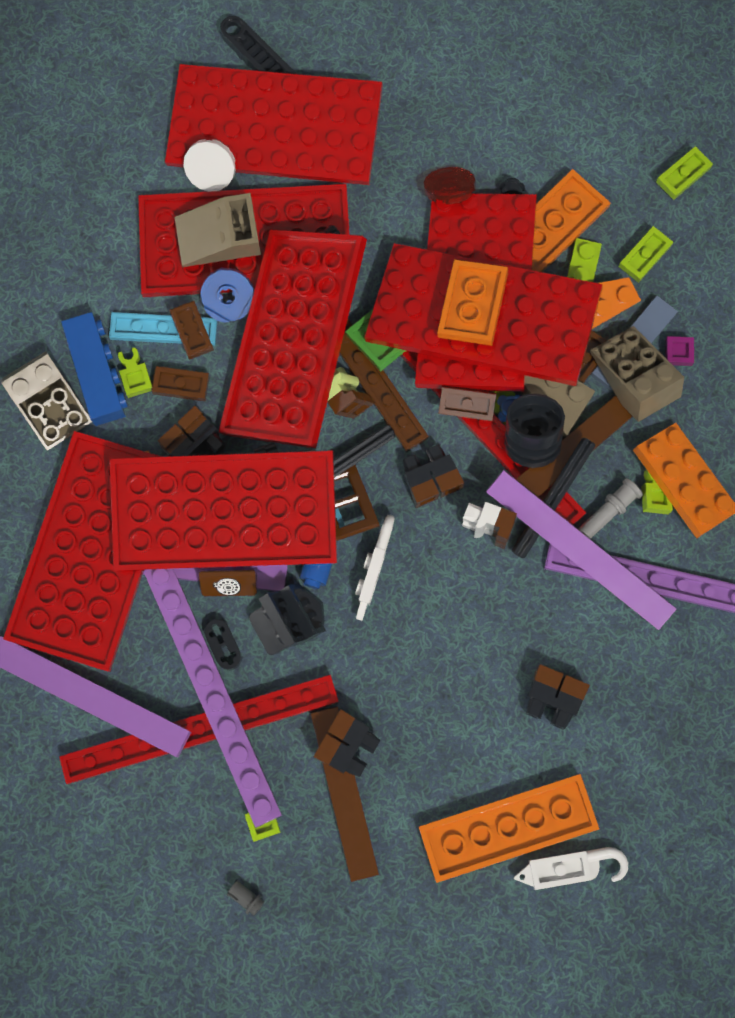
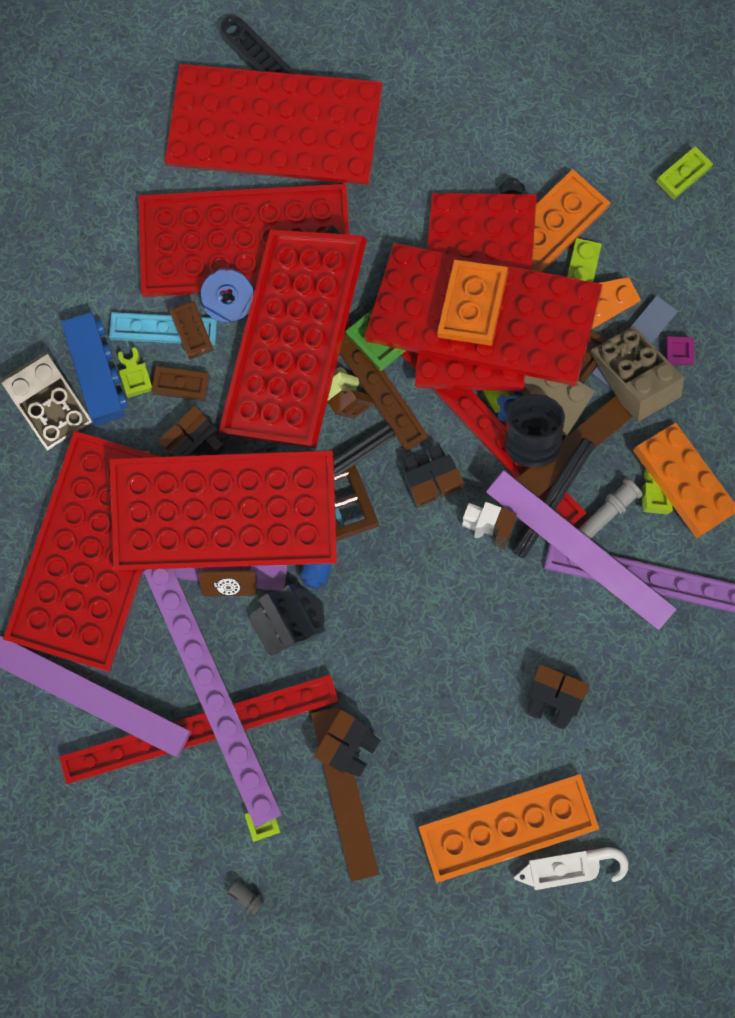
(209, 165): white tile -> none
(216, 647): black beam -> none
(218, 231): dark tan slope -> none
(374, 564): white plate -> none
(449, 185): clear red tile -> none
(467, 403): reddish brown plate -> none
(645, 254): lime plate -> none

